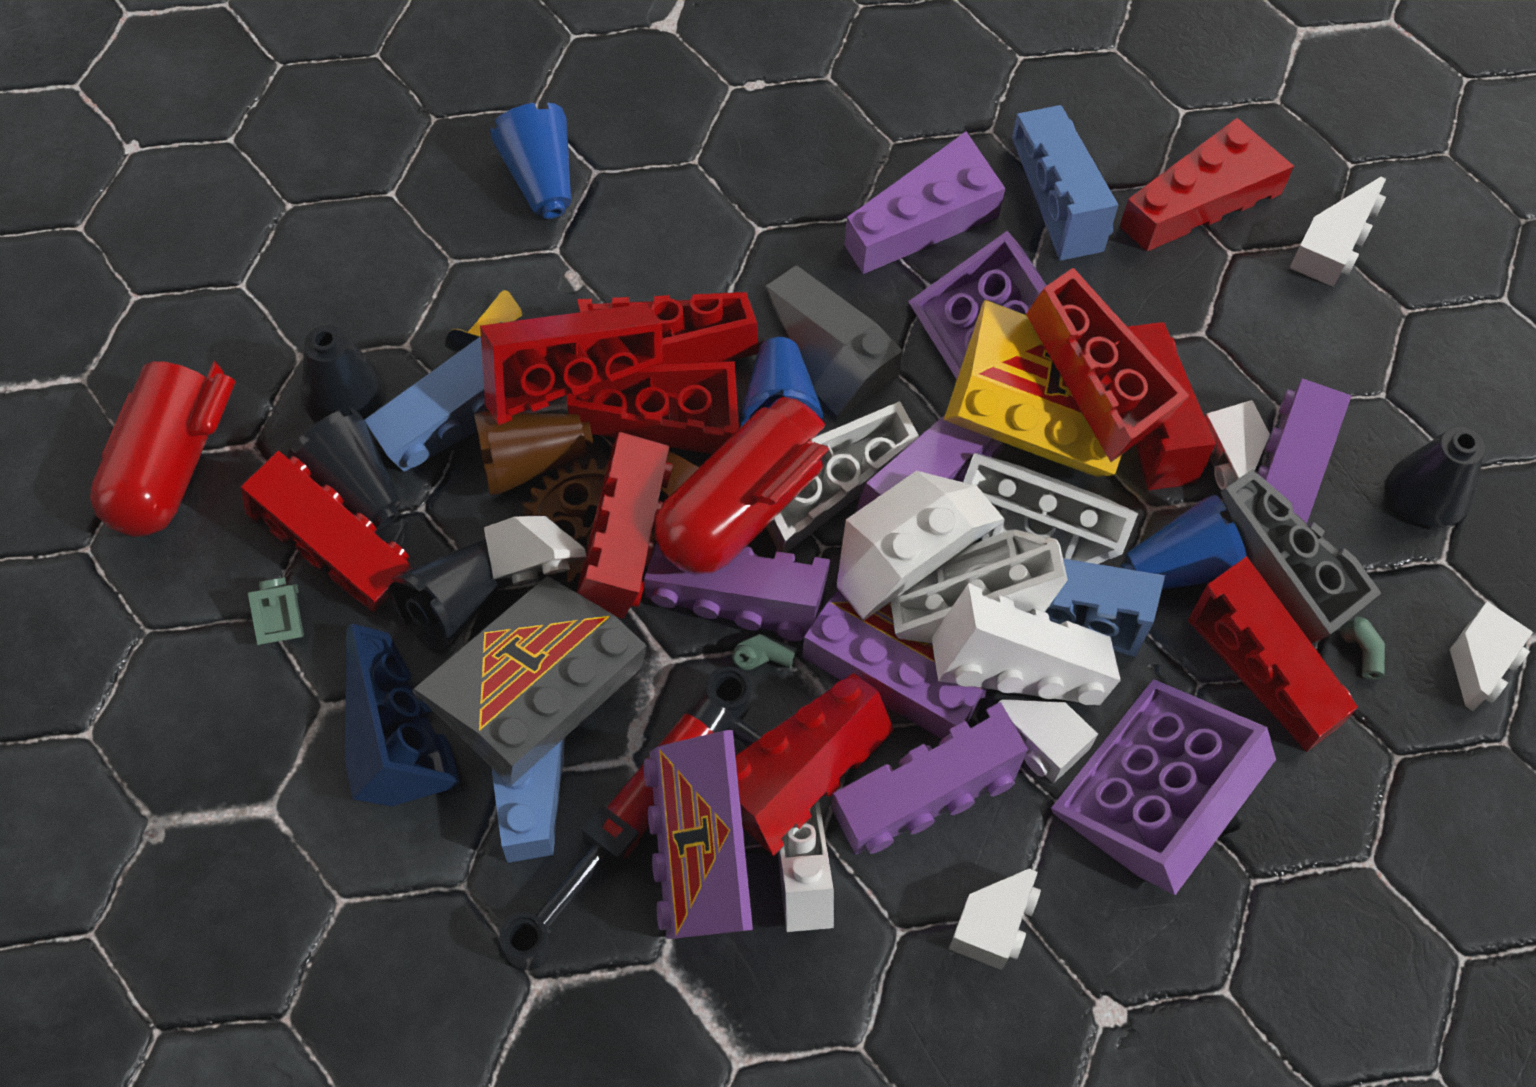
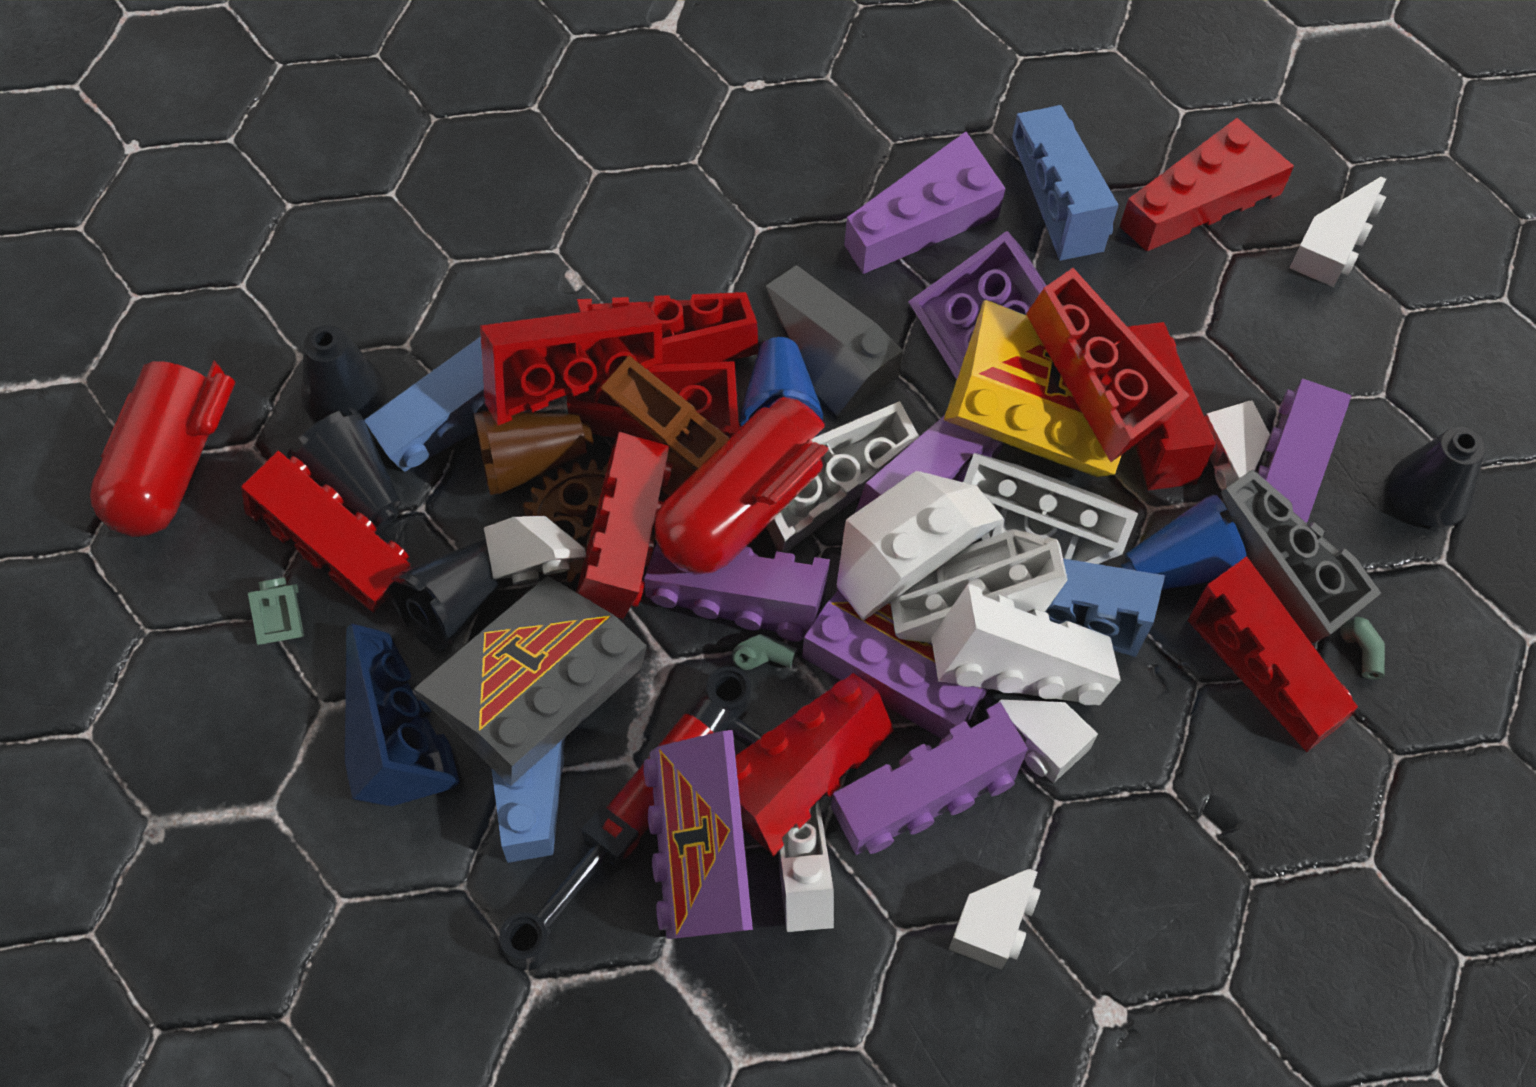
(502, 309): yellow piece -> none
(537, 155): blue cone -> none
(663, 413): none -> dark orange slope
(1166, 783): medium lavender slope -> none
(1485, 652): white slope -> none

